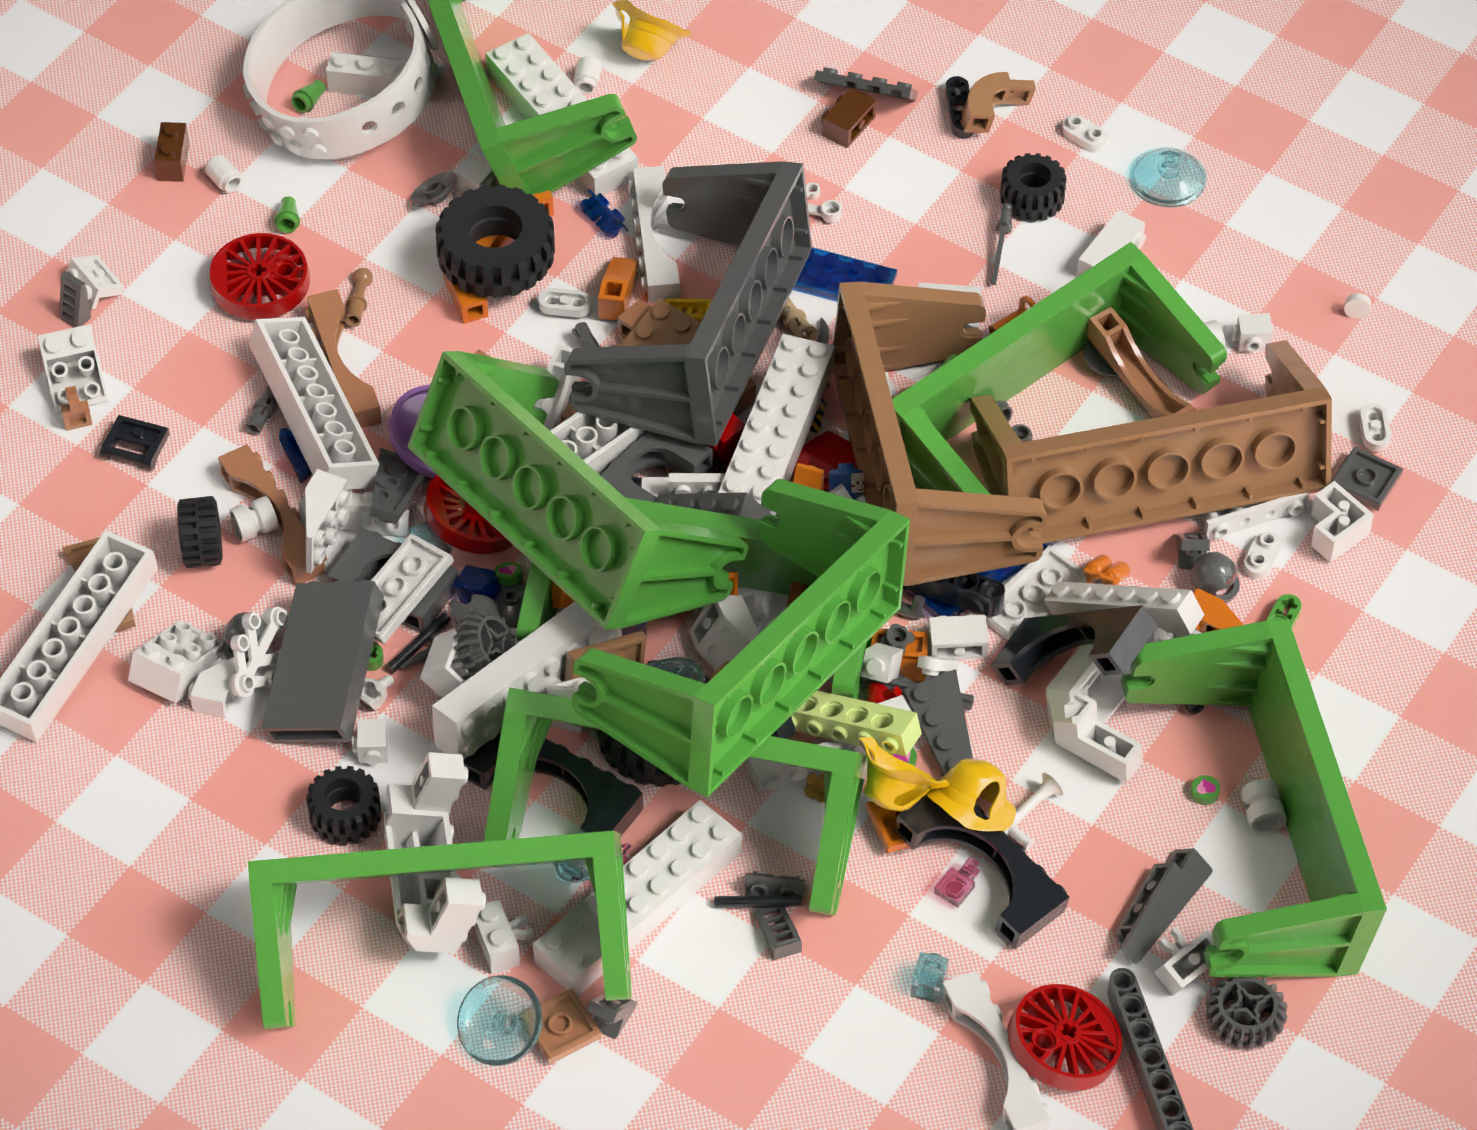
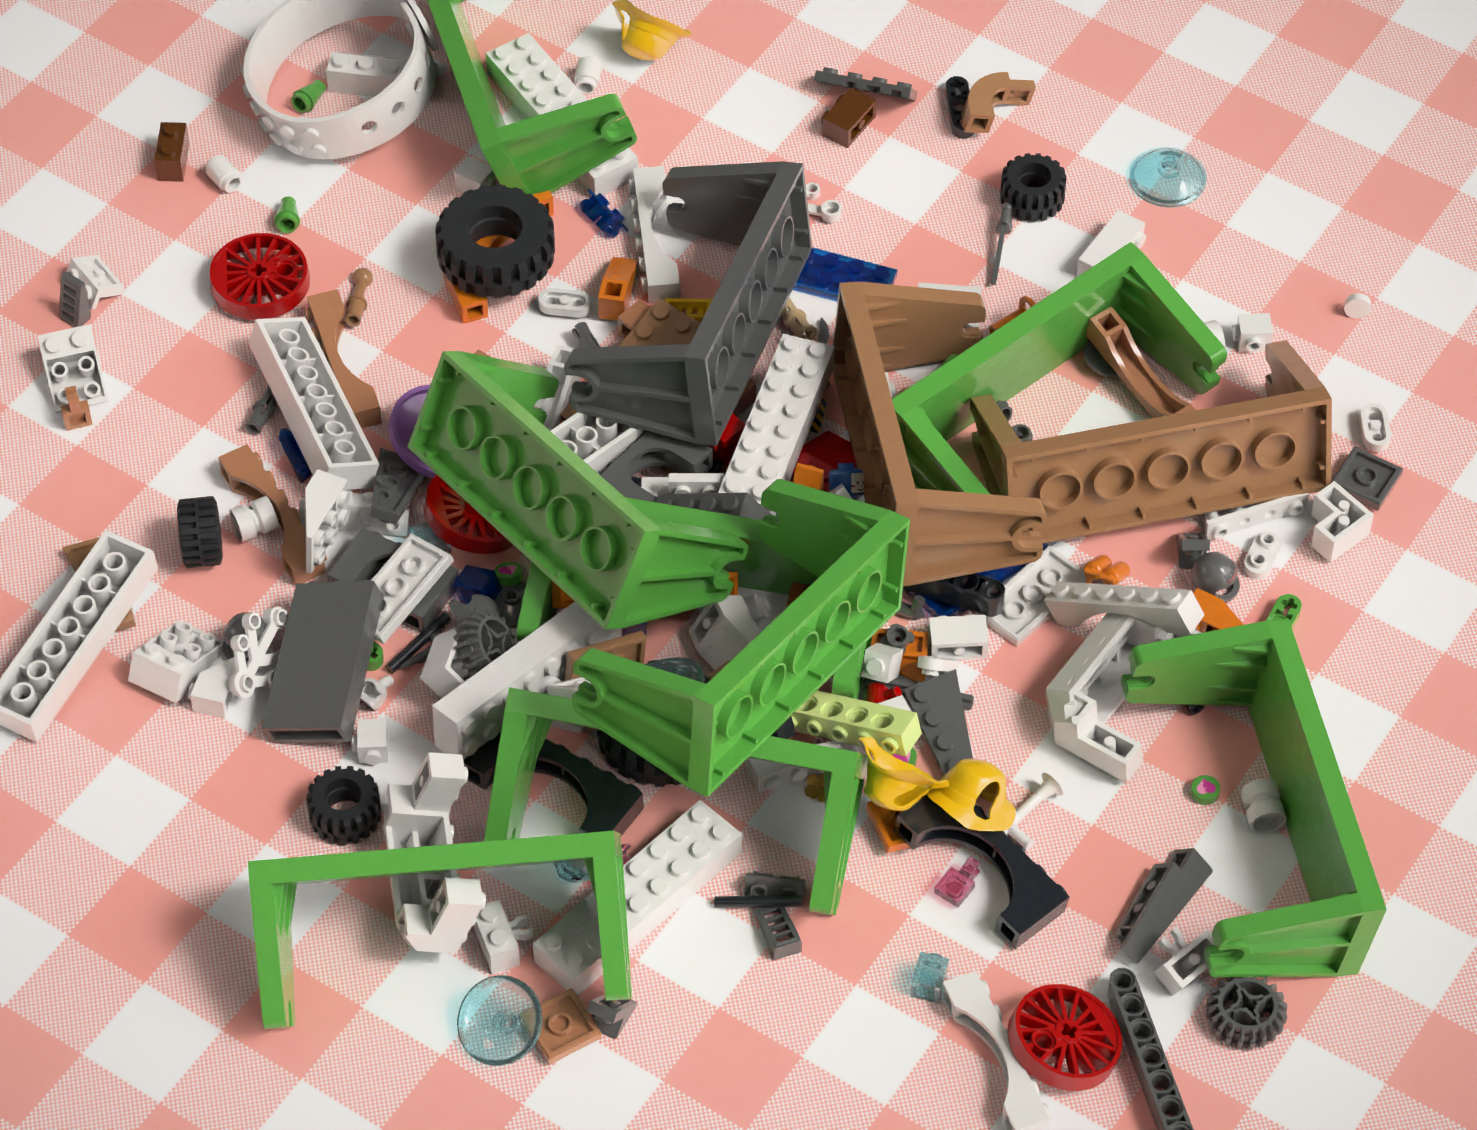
(137, 435): black plate -> none
(434, 189): dark grey dish -> none
(1085, 133): white plate -> none
(1115, 632): black arch -> none

